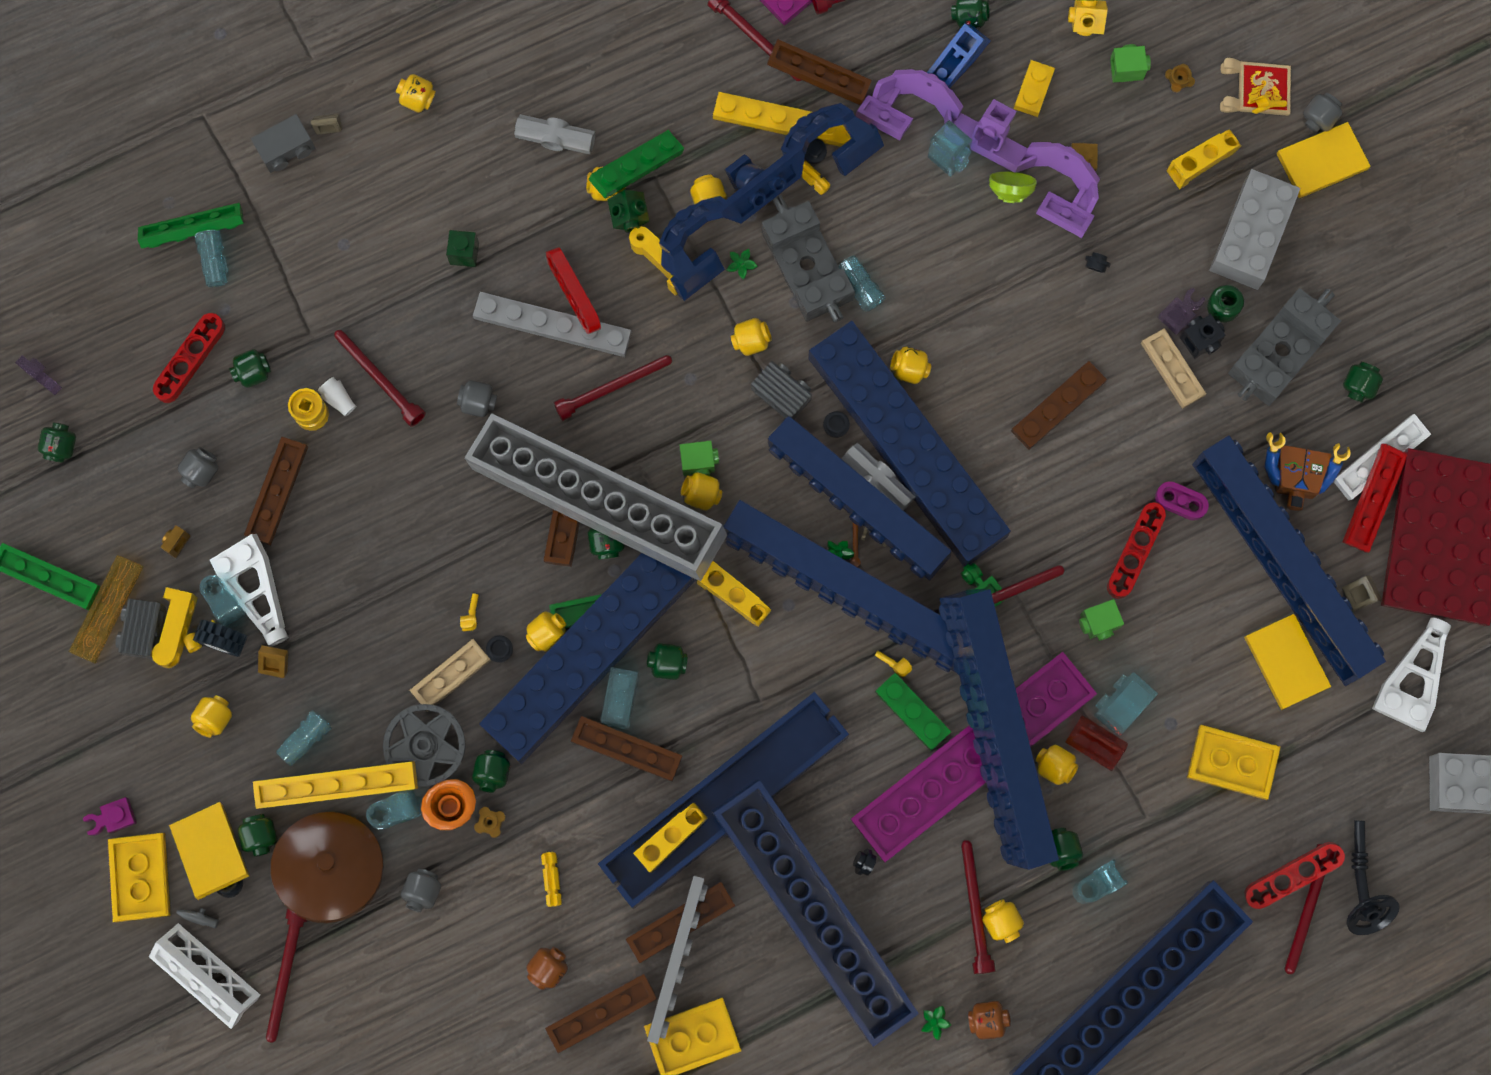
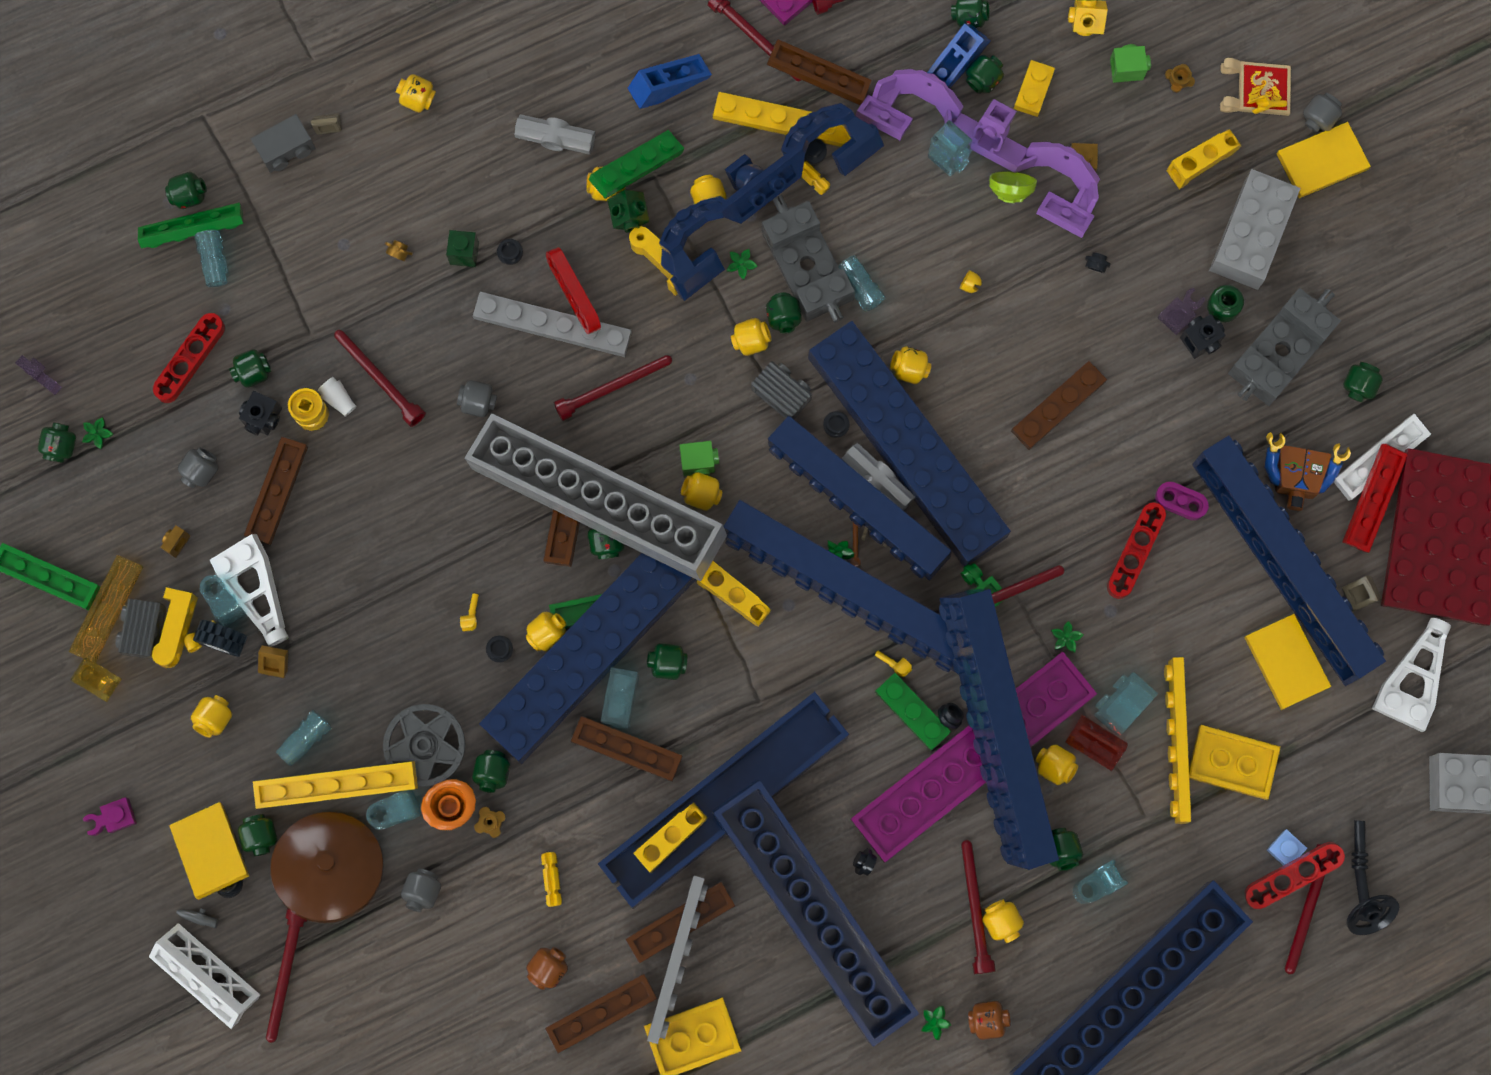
(96, 432): none -> green plant
(96, 679): none -> clear yellow bracket
(139, 877): yellow tile -> none
(185, 190): none -> dark green head
(260, 414): none -> black brick
(398, 250): none -> pearl gold plate
(450, 674): tan tile -> none
(510, 251): none -> black plate
(666, 80): none -> blue slope
(783, 312): none -> dark green head
(950, 715): none -> black plate
(969, 282): none -> yellow hinge
(984, 74): none -> dark green head
(1066, 637): none -> green plant
(1101, 620): bright green brick -> none
(1173, 368): tan tile -> none
(1178, 752): none -> yellow plate
(1286, 848): none -> light blue plate

